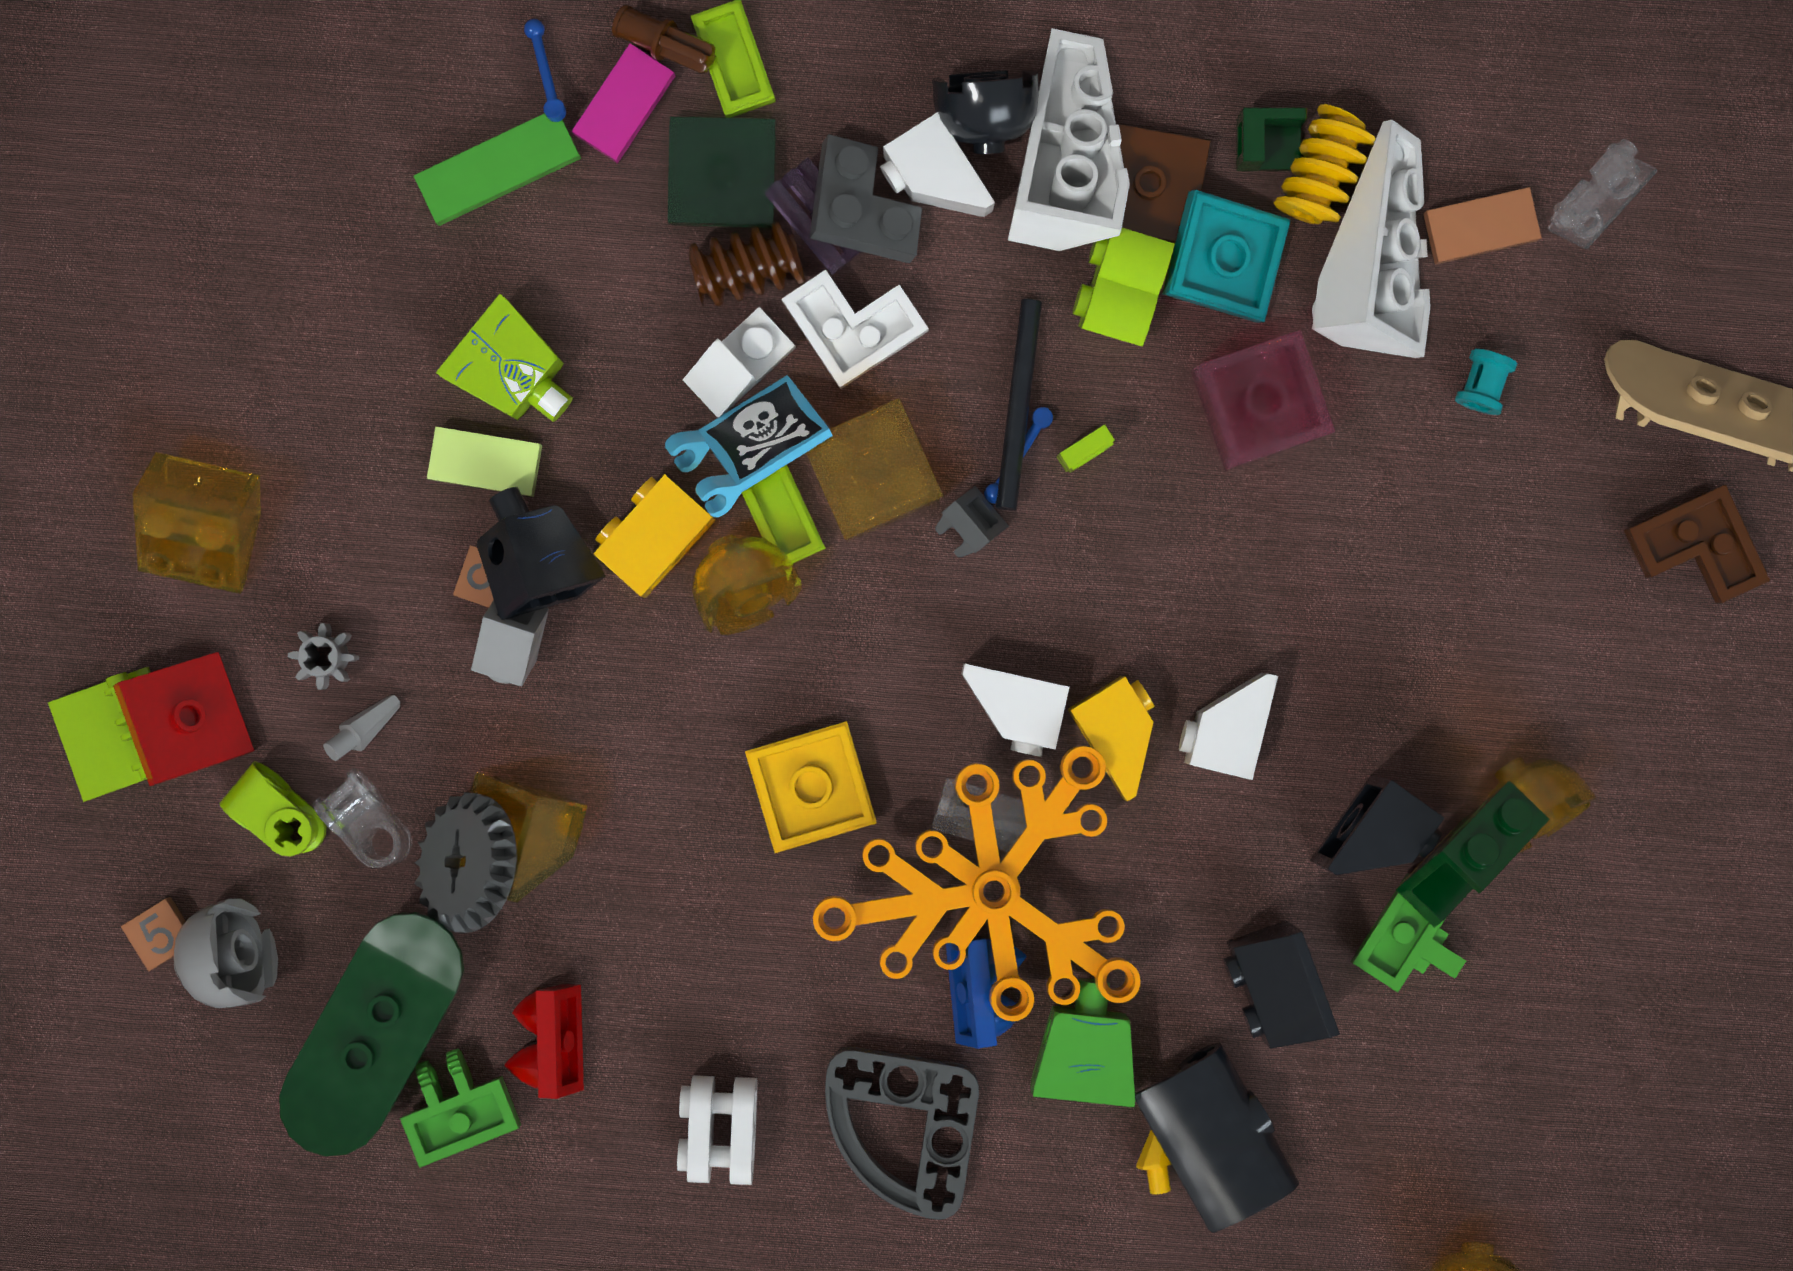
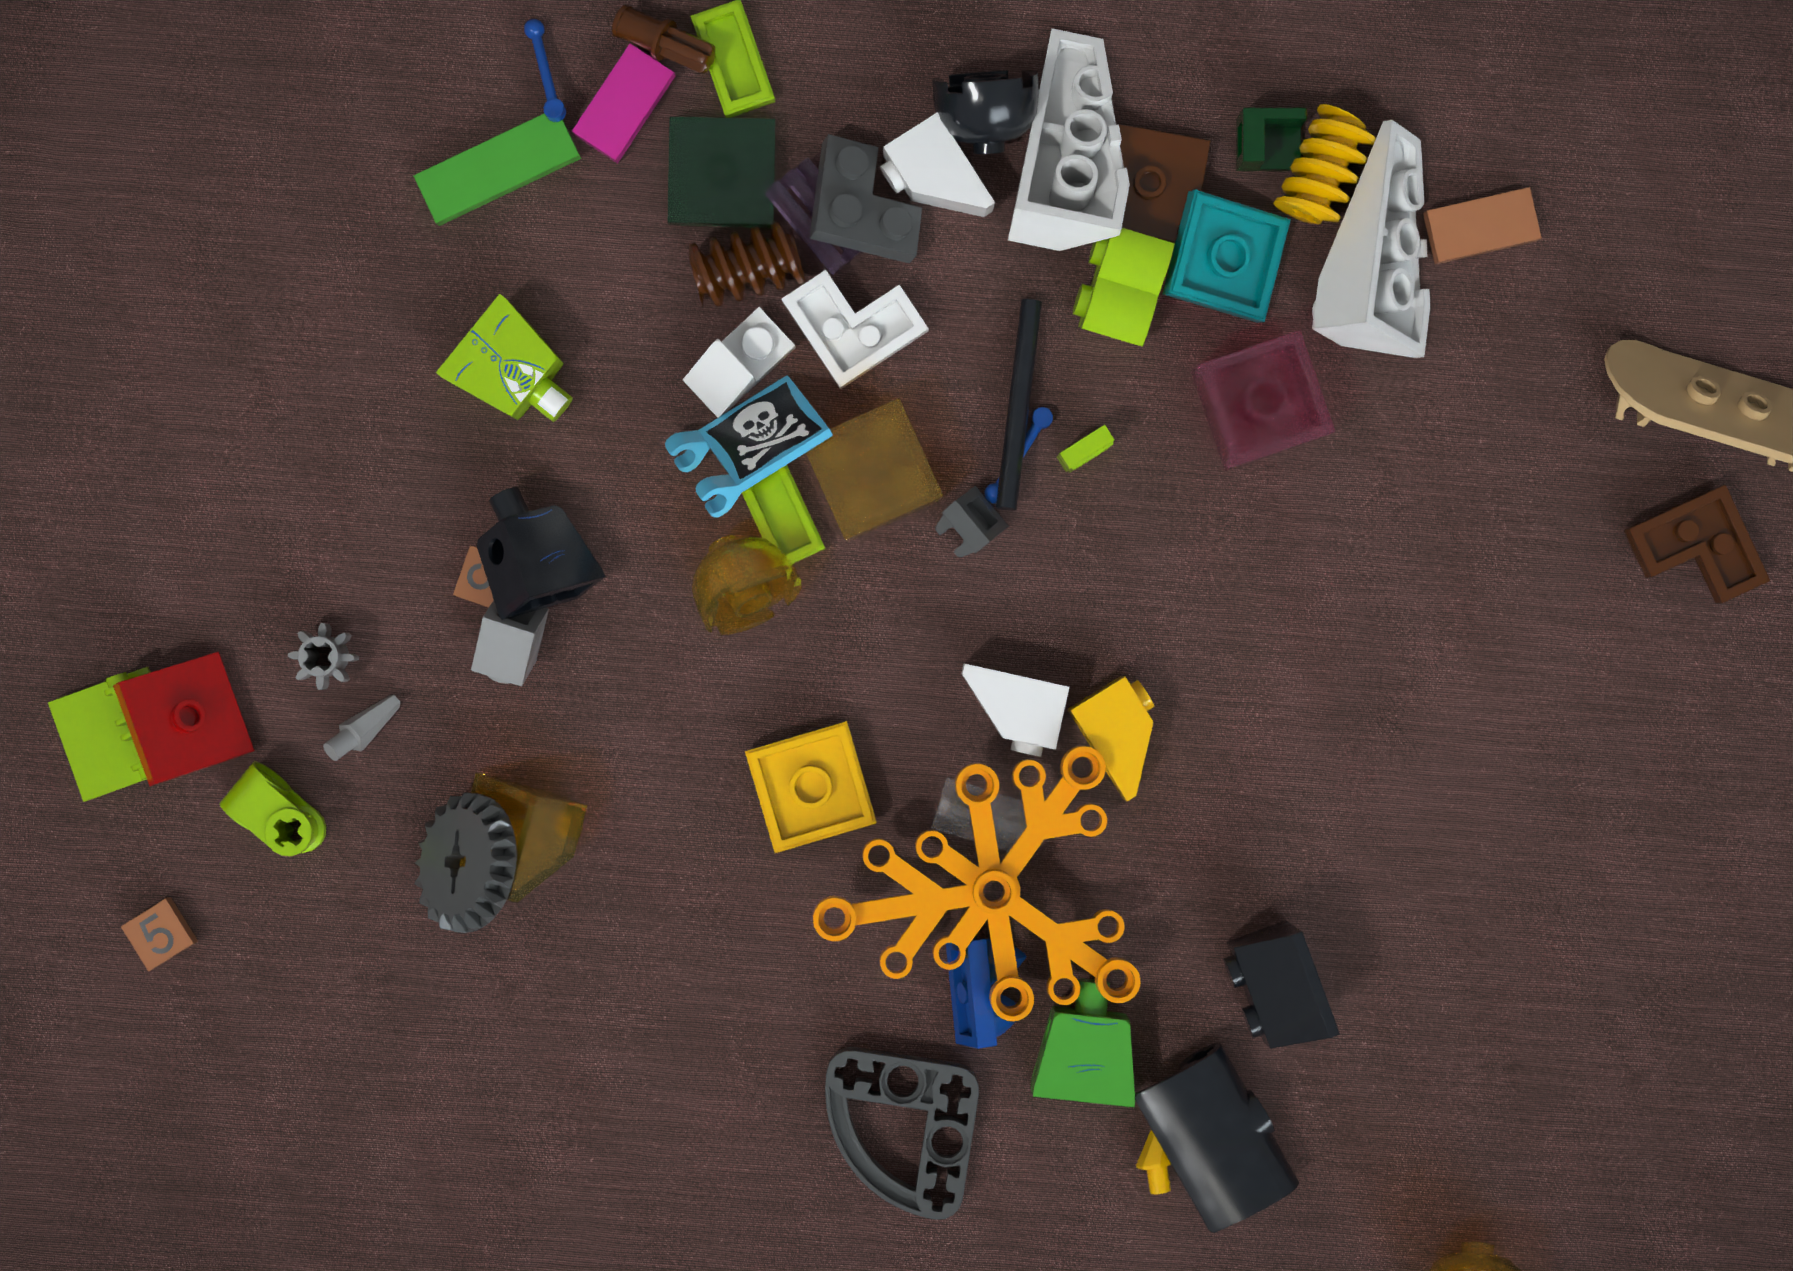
(196, 522): clear yellow slope -> none
(225, 956): light grey cylinder -> none
(362, 818): clear piece -> none
(371, 1034): dark green piece -> none
(458, 1120): bright green hinge -> none
(484, 461): yellowish green tile -> none
(557, 1058): red tile -> none
(652, 535): yellow brick -> none
(698, 1153): white brick -> none
(1230, 729): white slope -> none
(1379, 830): black slope -> none
(1404, 942): bright green hinge -> none
(1473, 853): dark green panel -> none
(1486, 381): teal bush -> none
(1551, 787): clear yellow cylinder -> none
(1597, 203): clear hinge -> none

